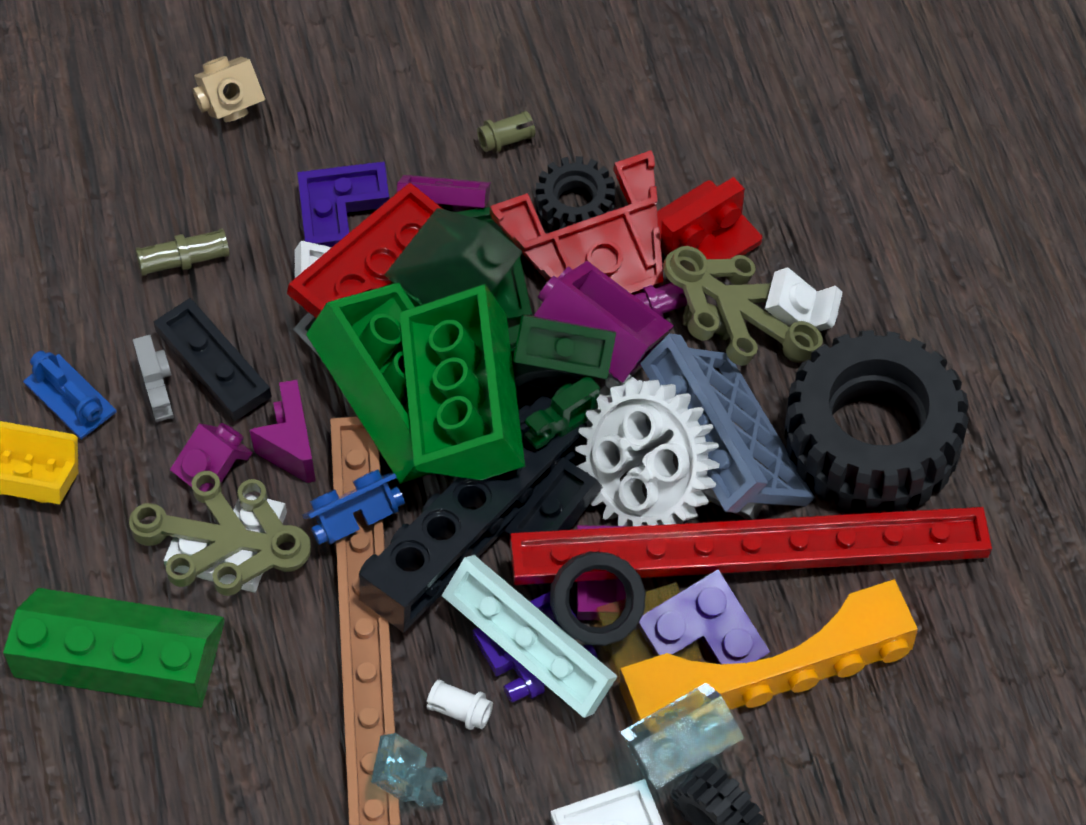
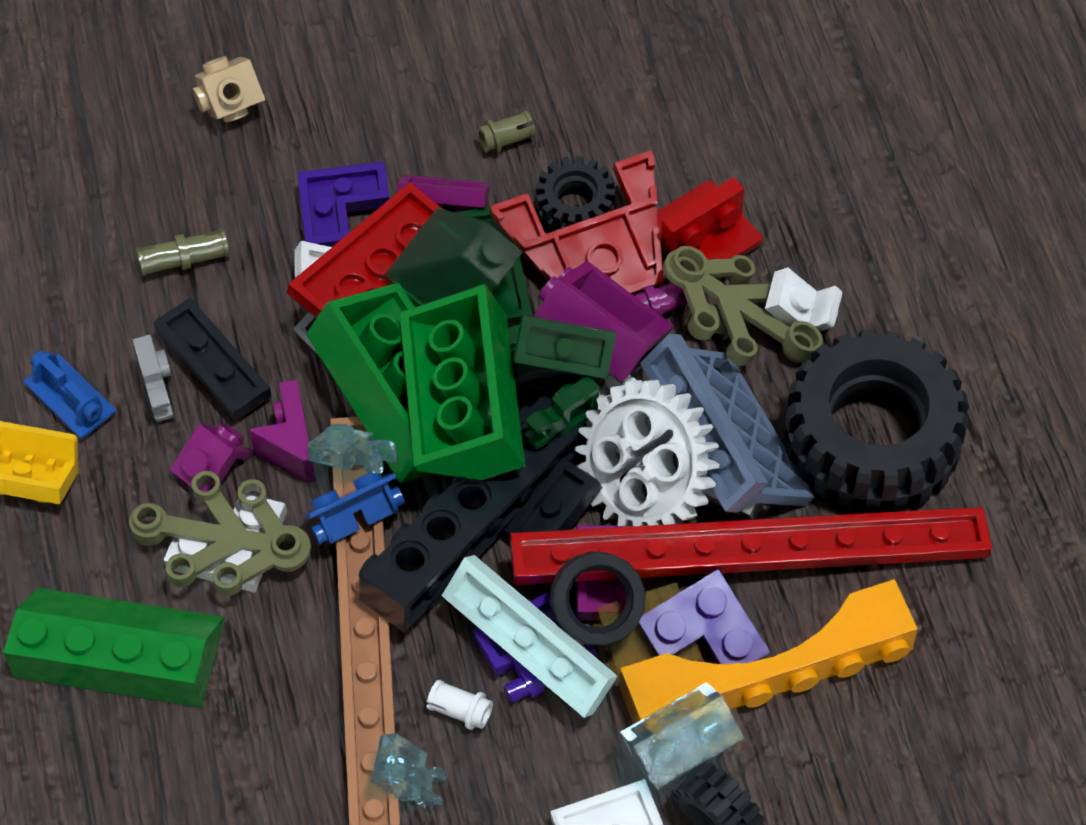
(345, 447): none -> clear light blue plate

